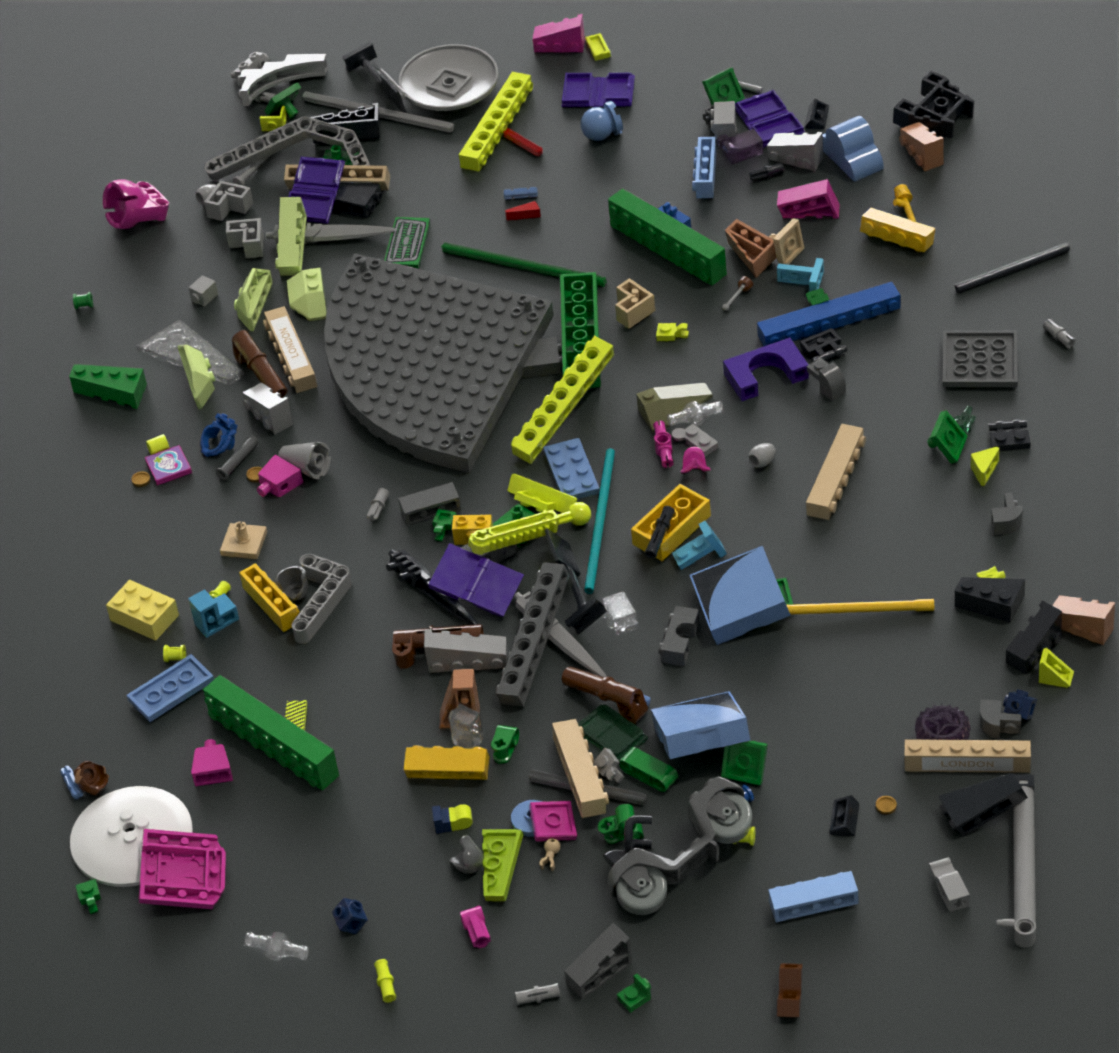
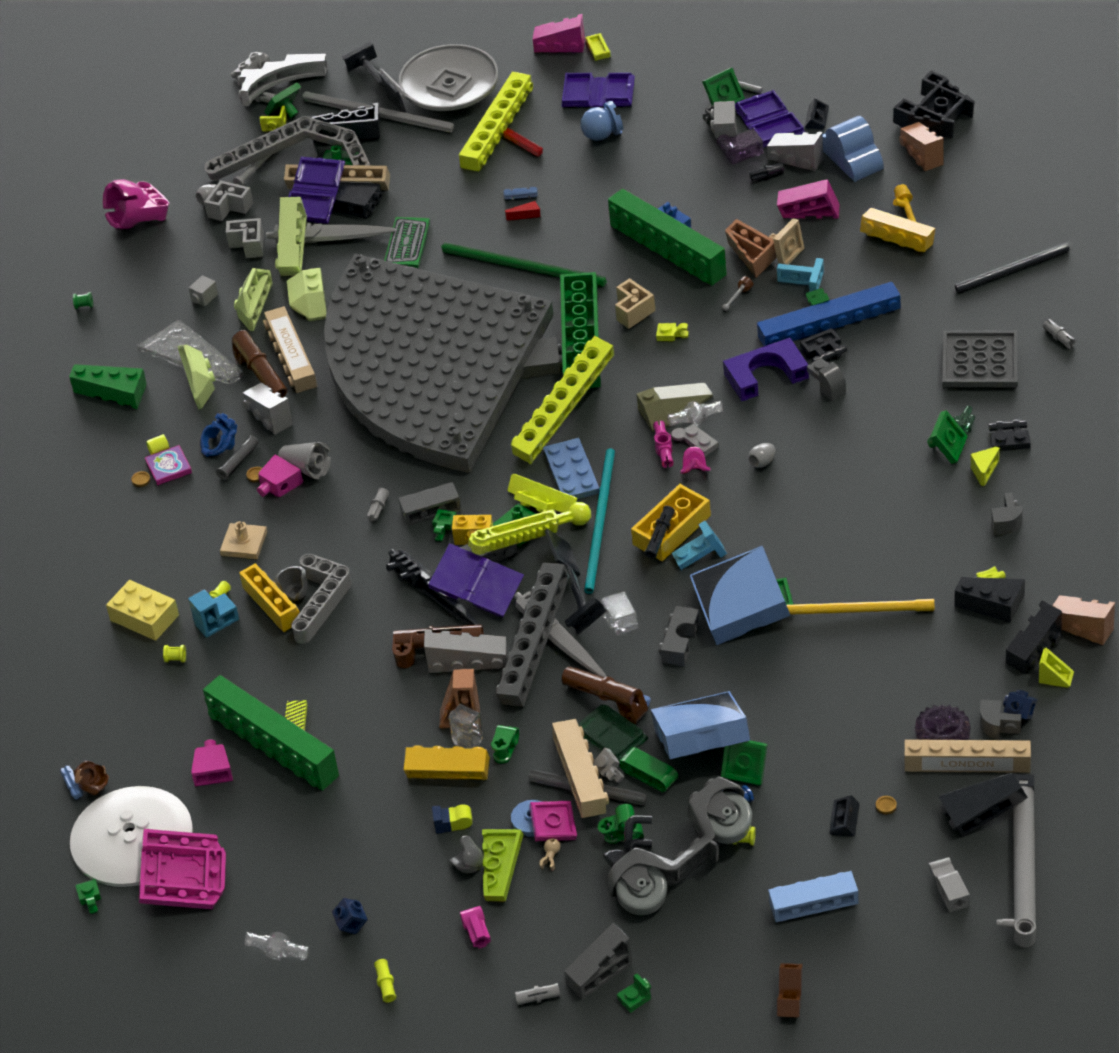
(170, 688): medium blue plate -> none
(705, 167): light blue brick -> none
(835, 472): tan brick -> none

